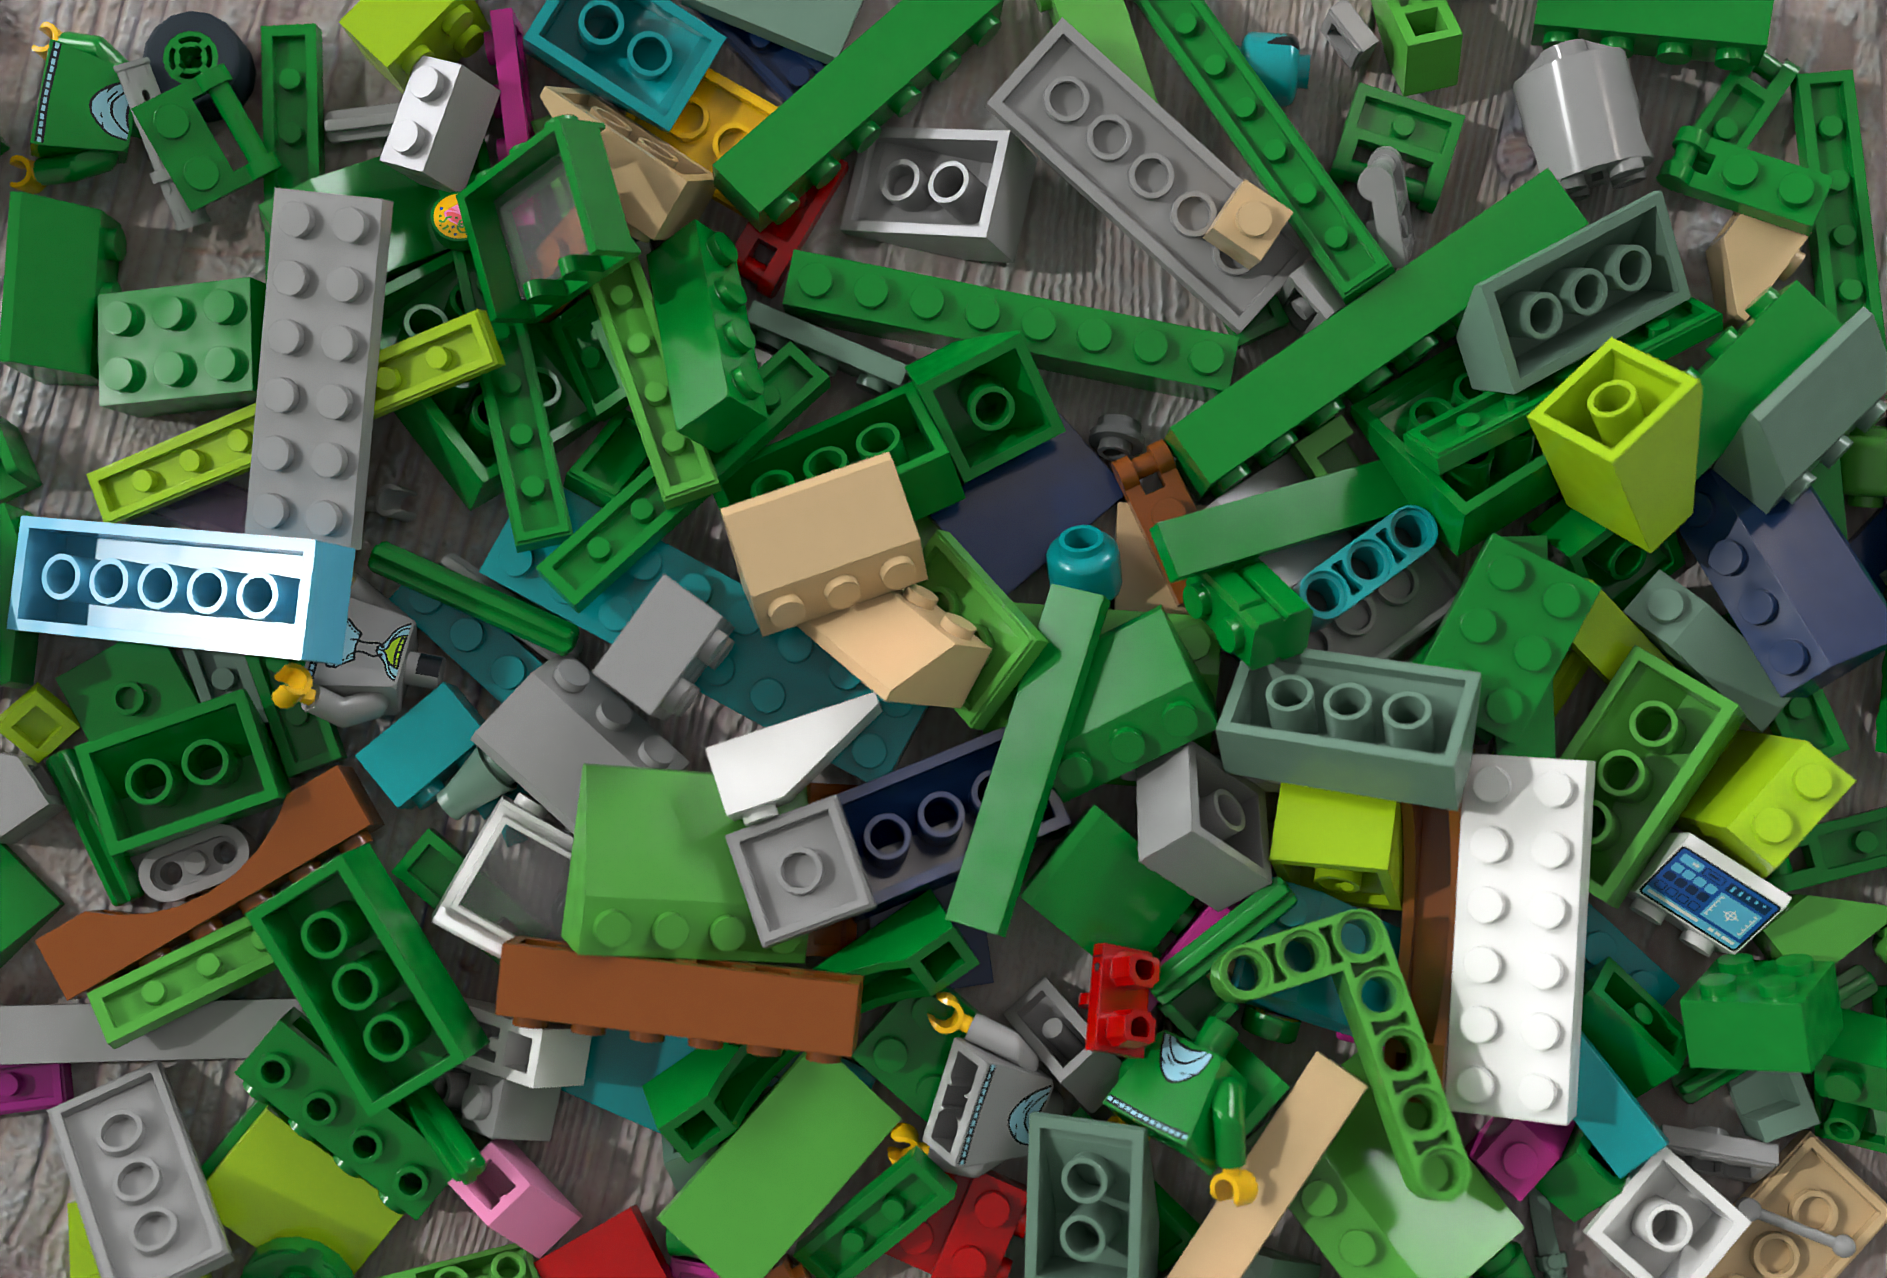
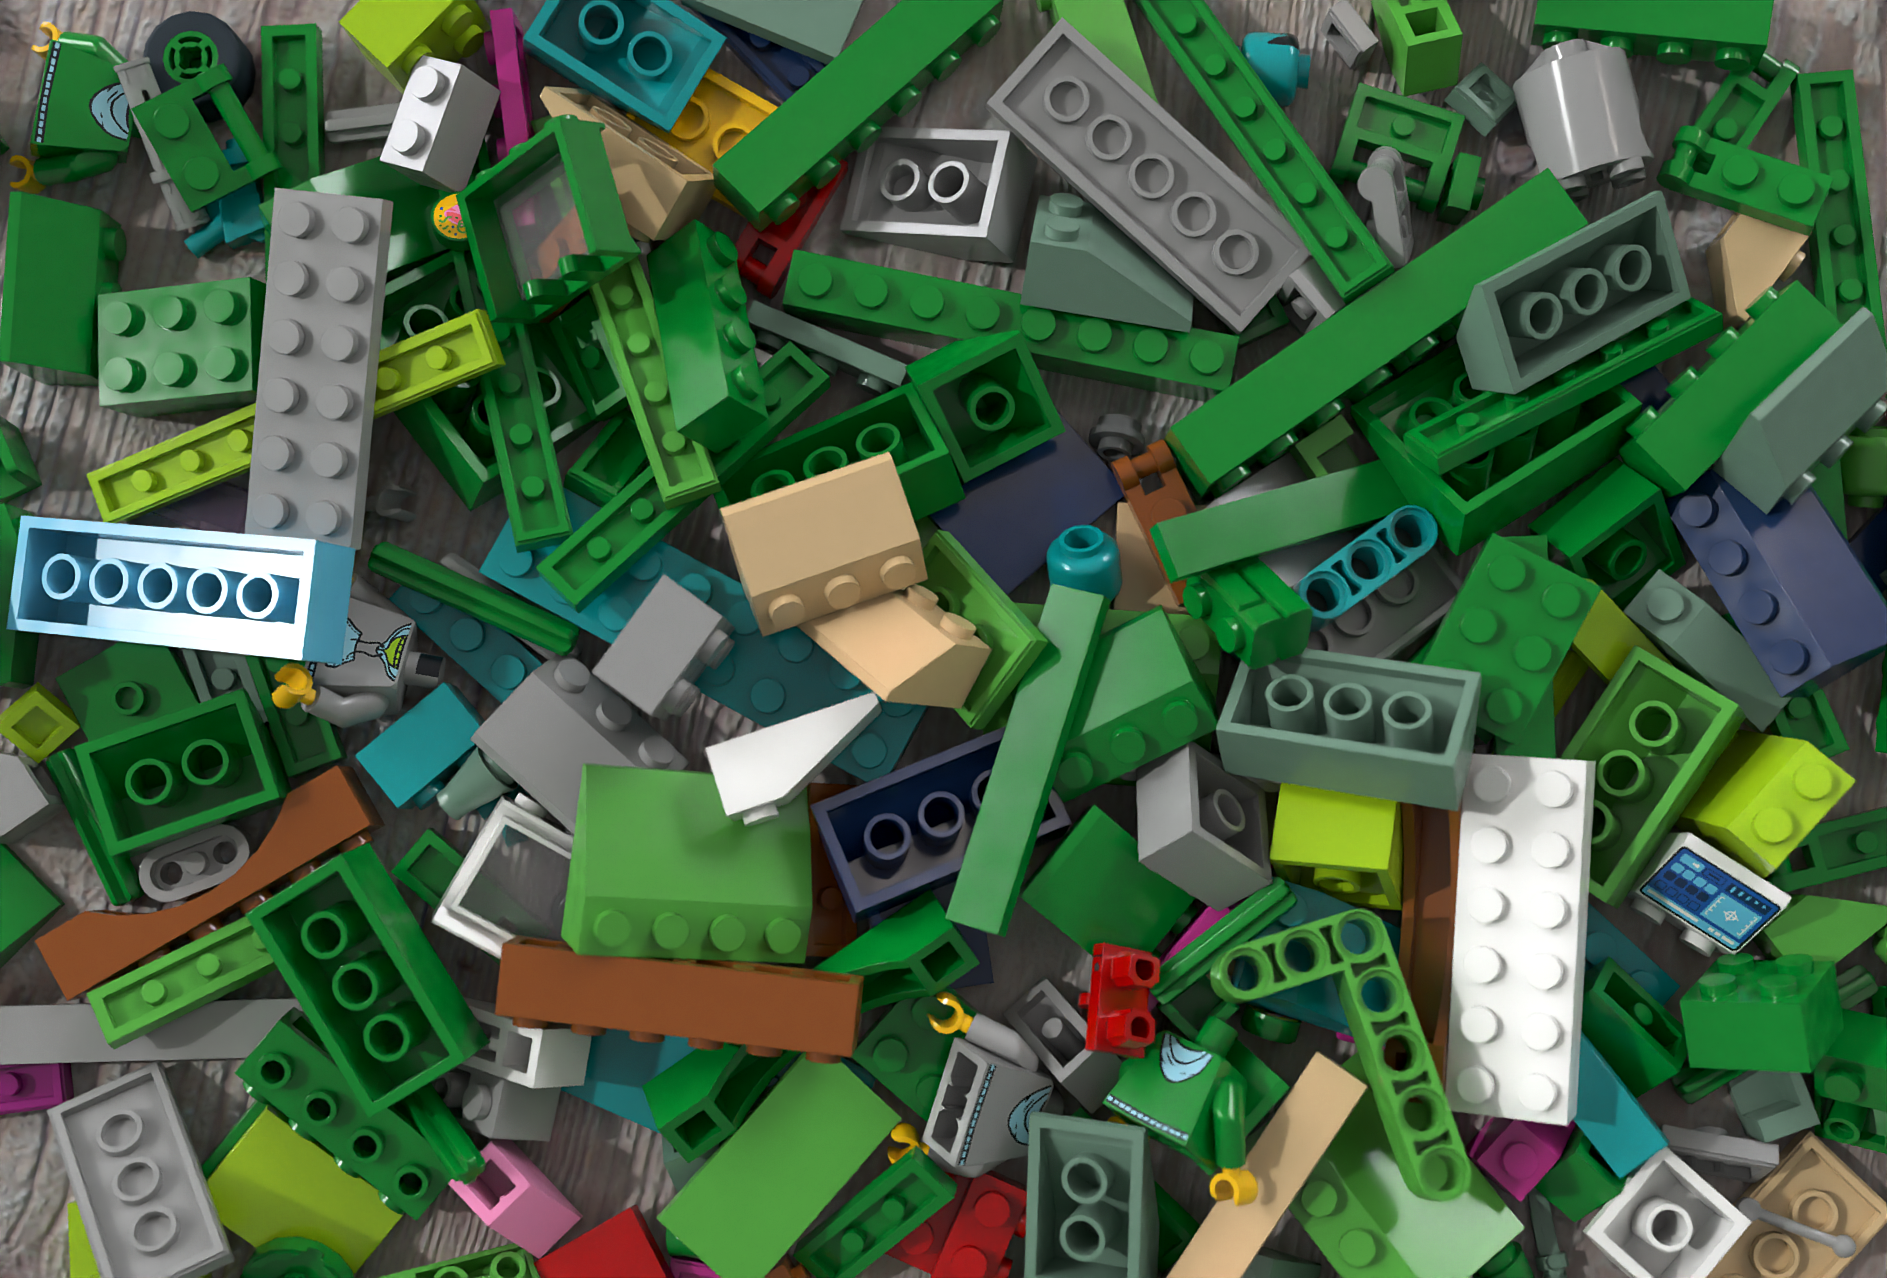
(232, 217): none -> teal piece
(800, 871): light grey tile -> none
(1094, 269): none -> sand green slope
(1247, 224): tan brick -> none
(1461, 189): none -> green plate
(1482, 99): none -> sand green tile
(1624, 442): lime slope -> none

